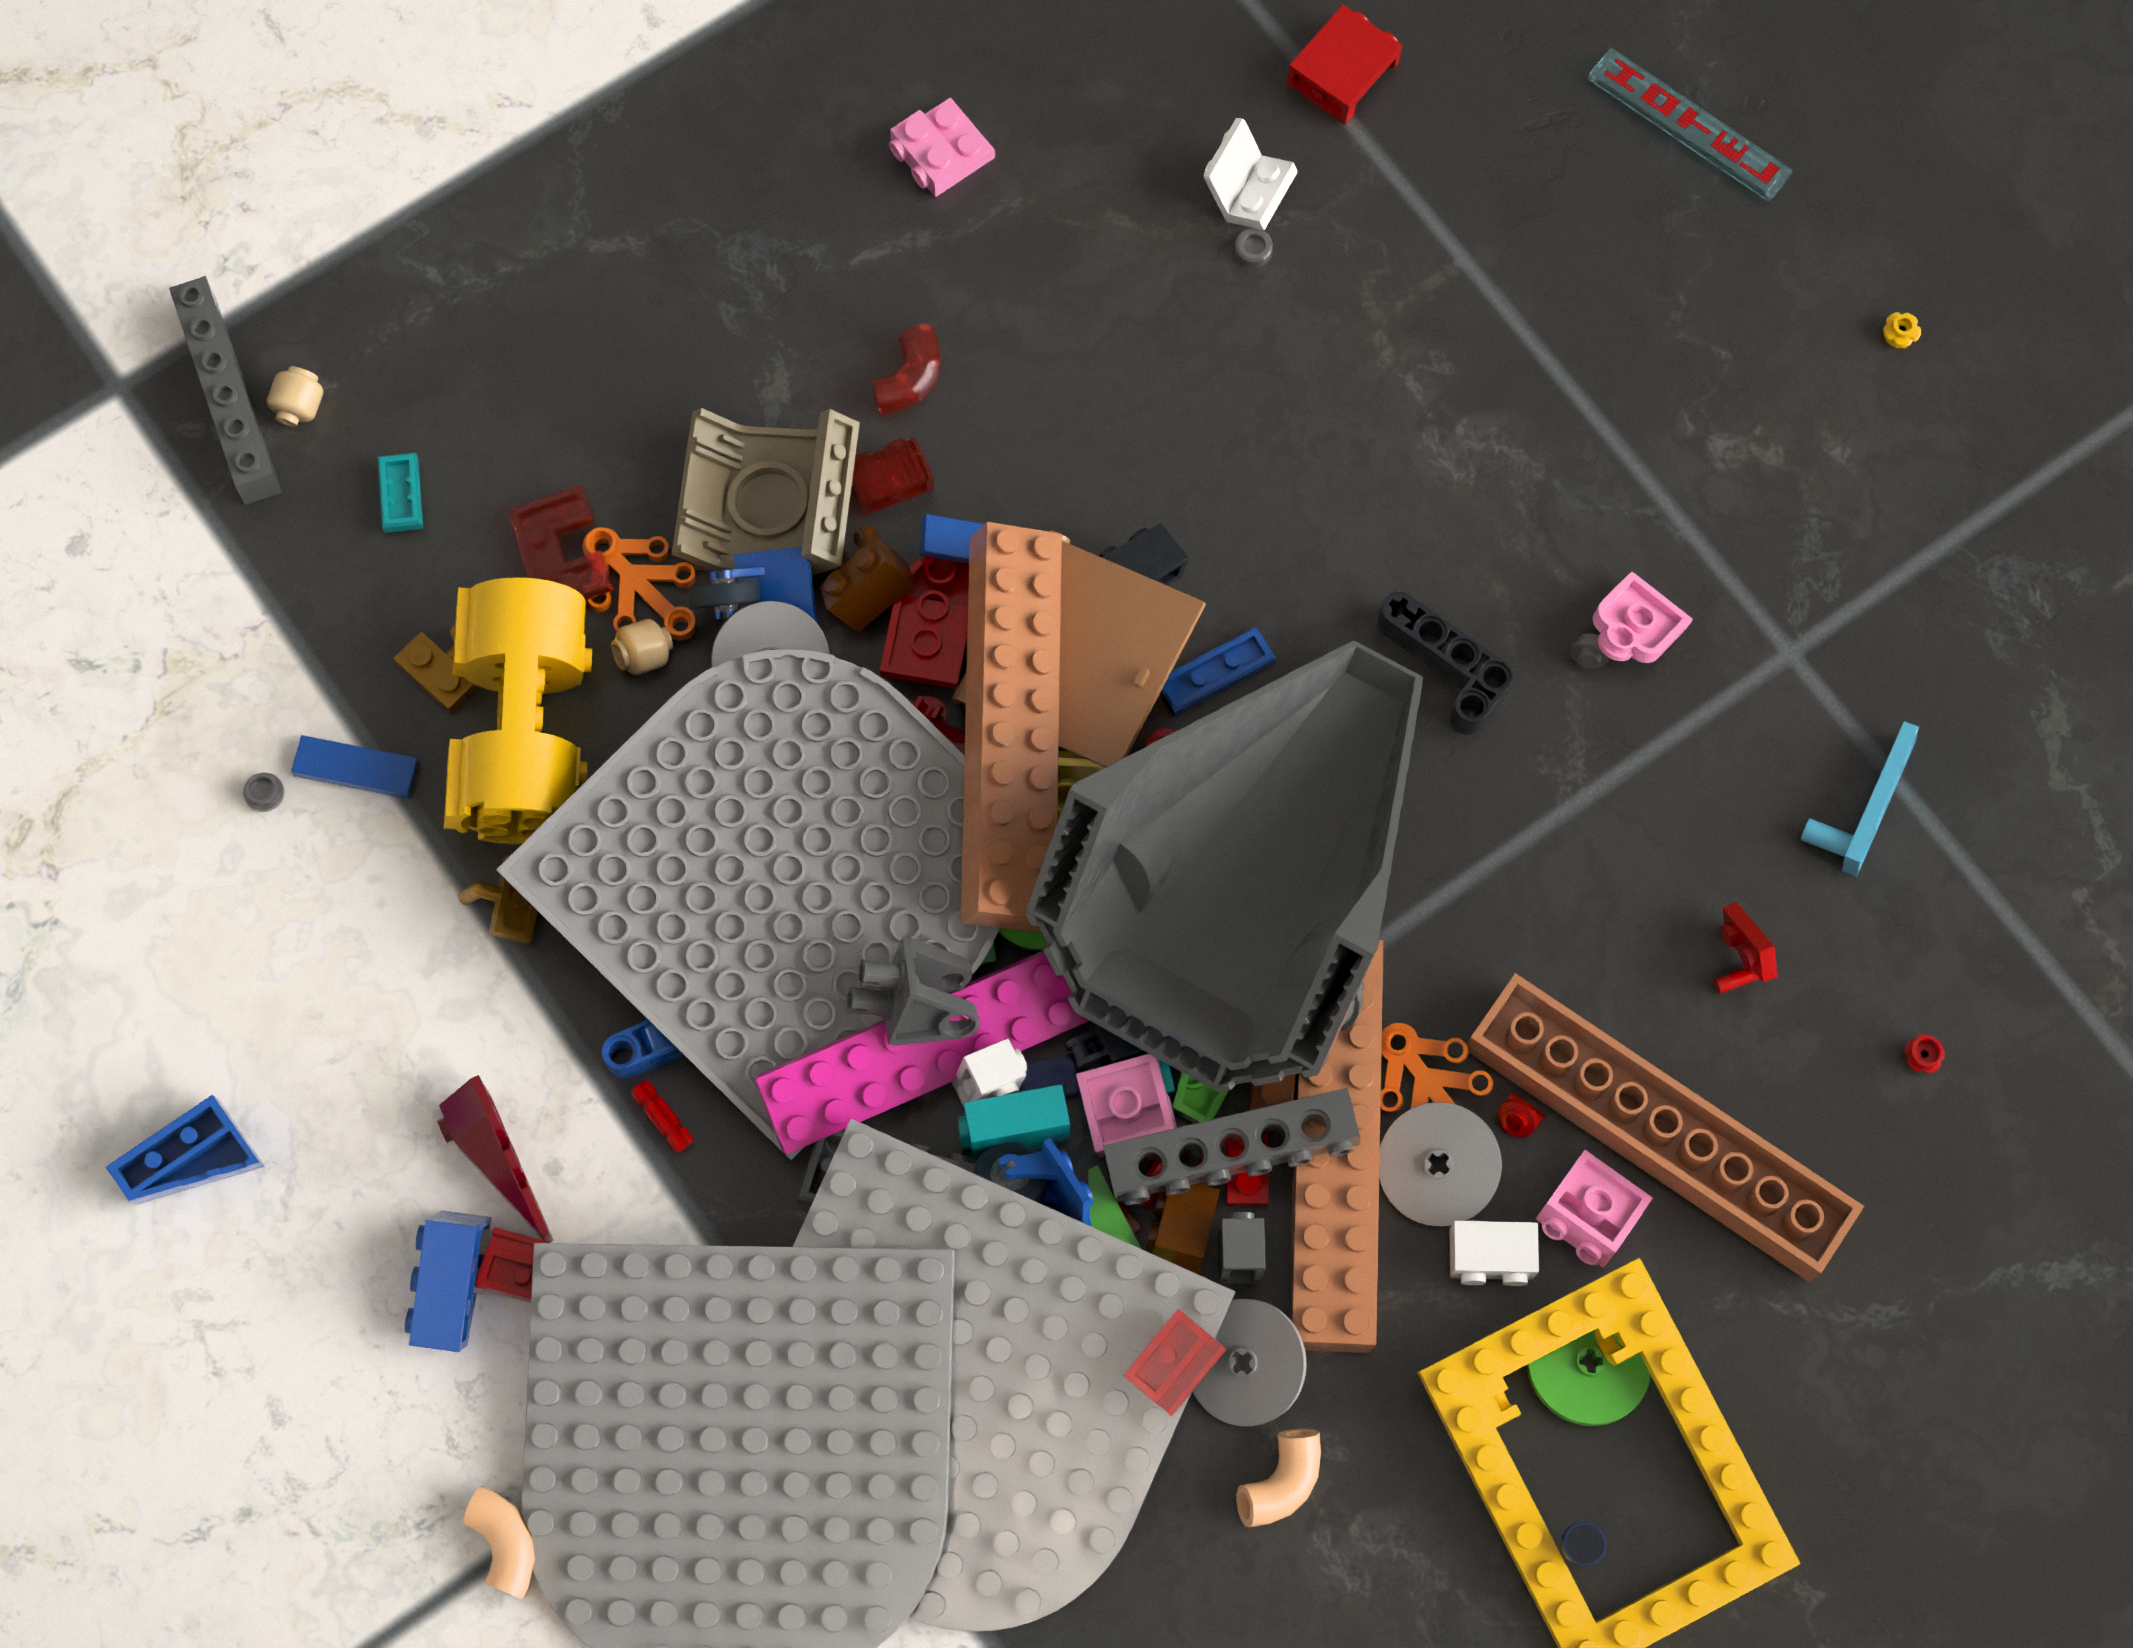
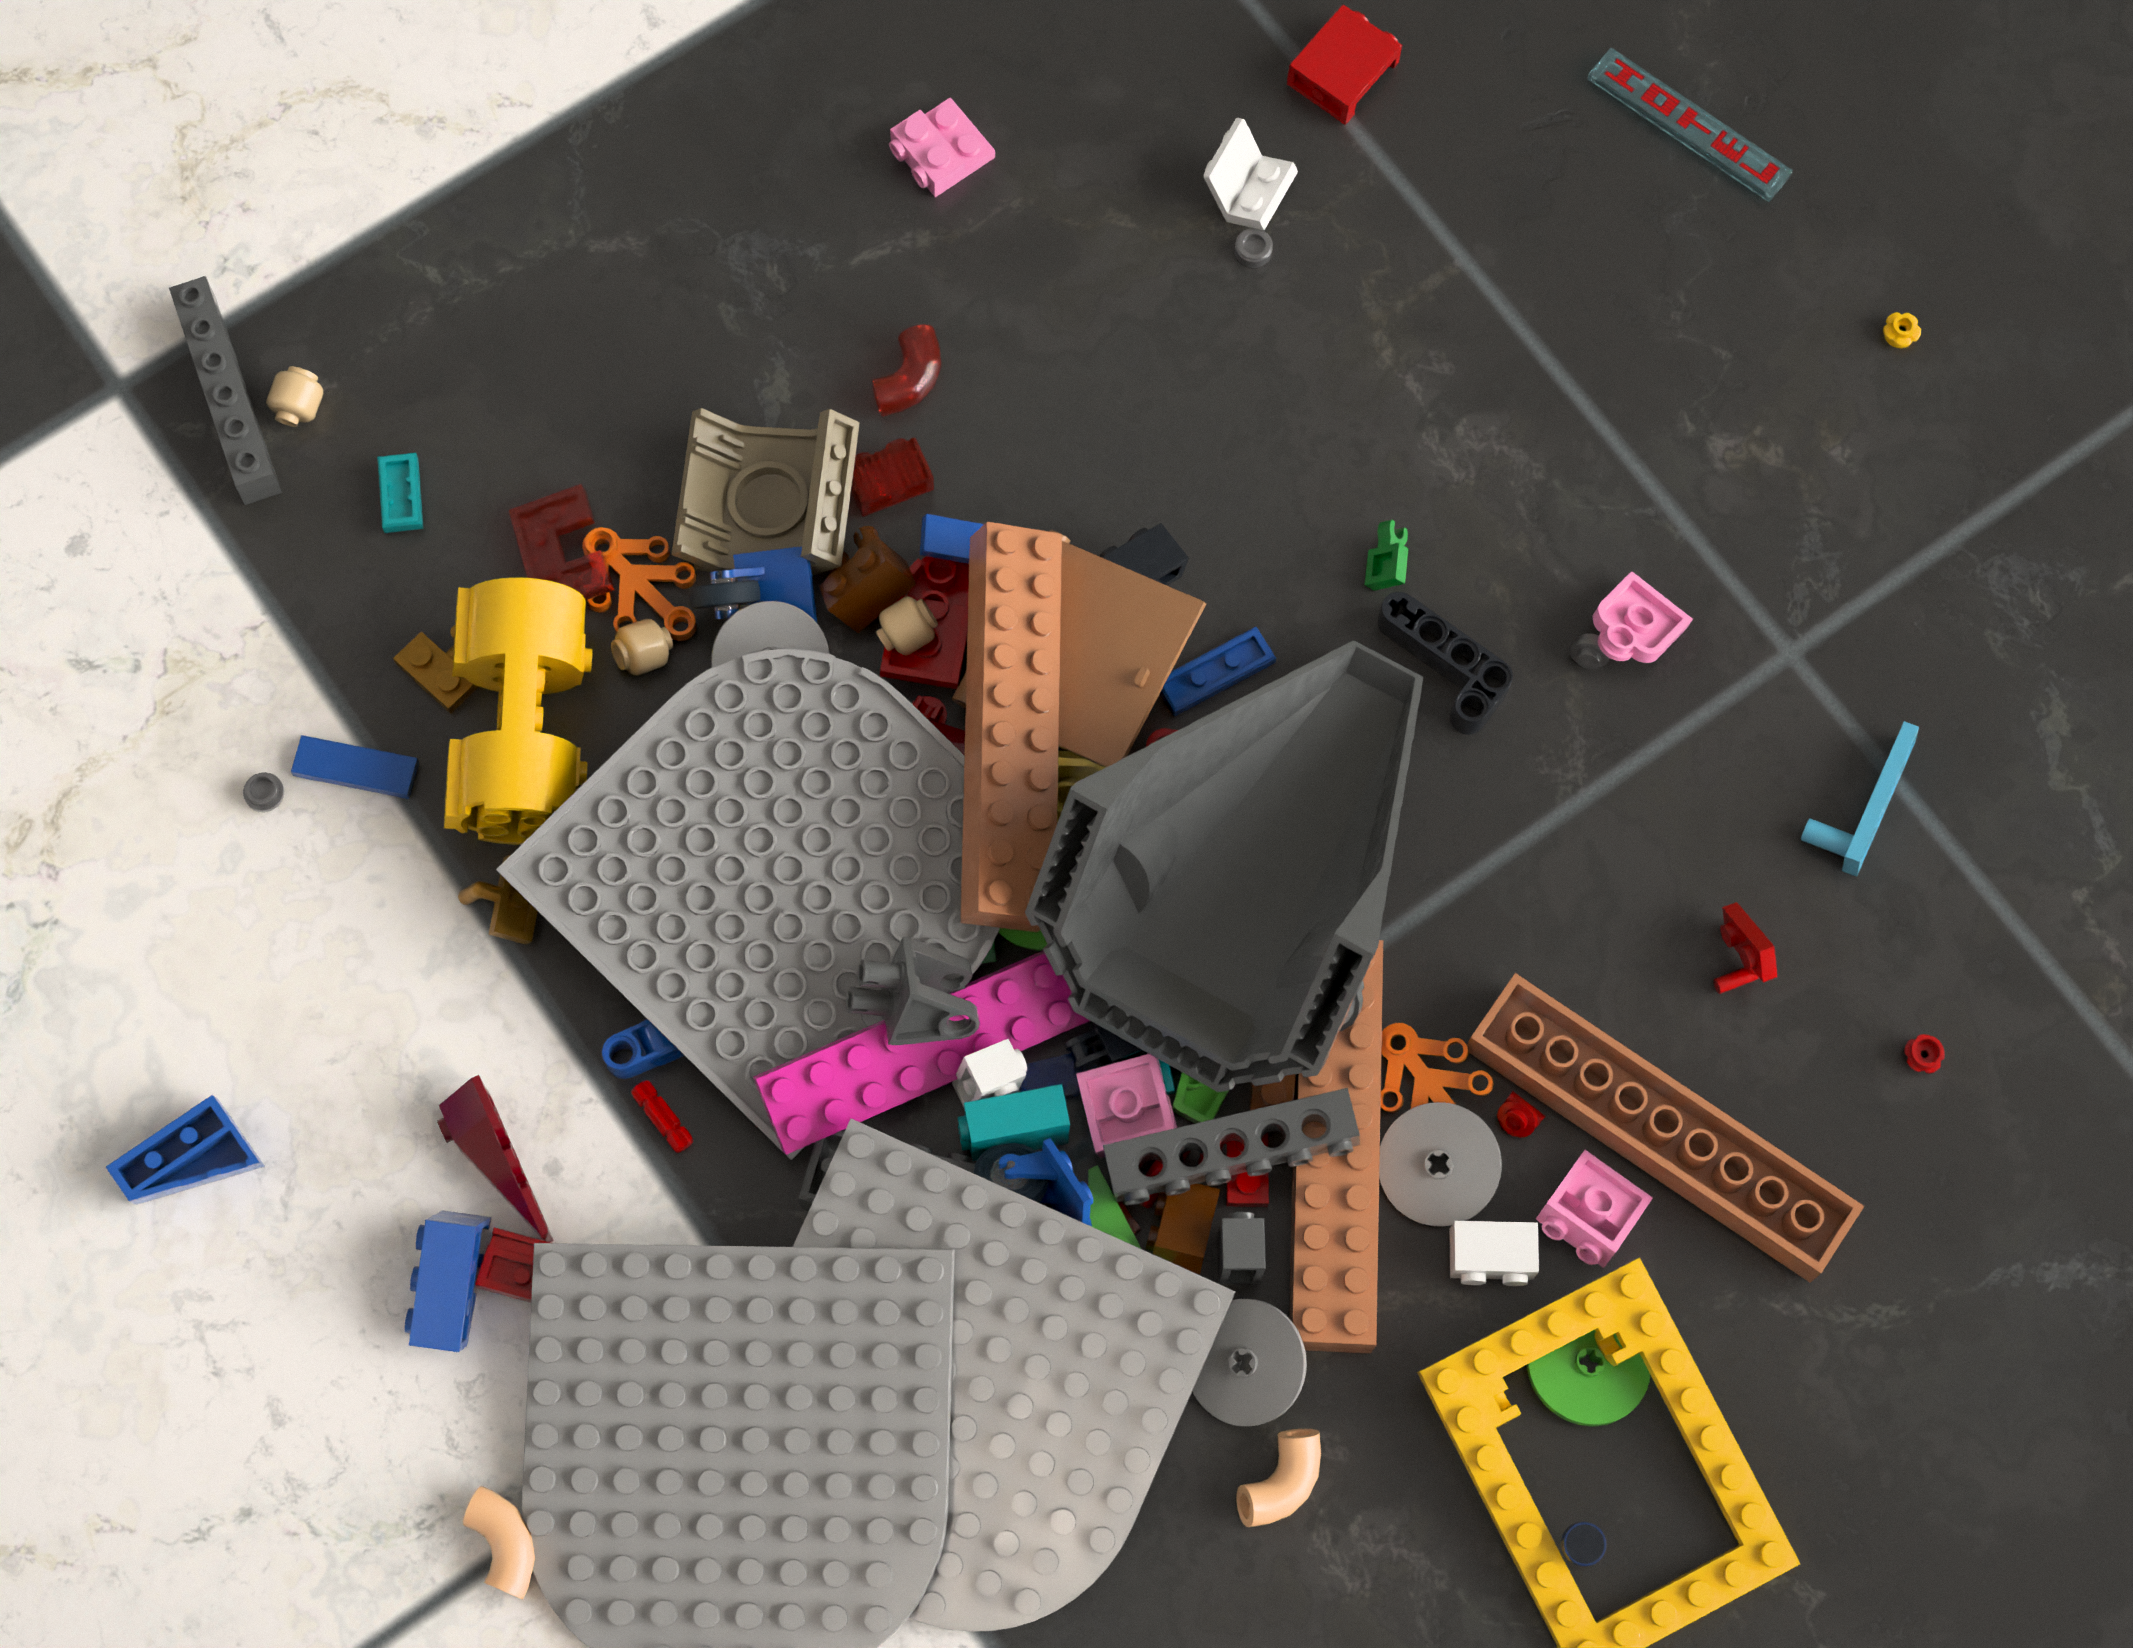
(906, 626): none -> tan head
(1174, 1362): plate -> none
(1389, 561): none -> green plate

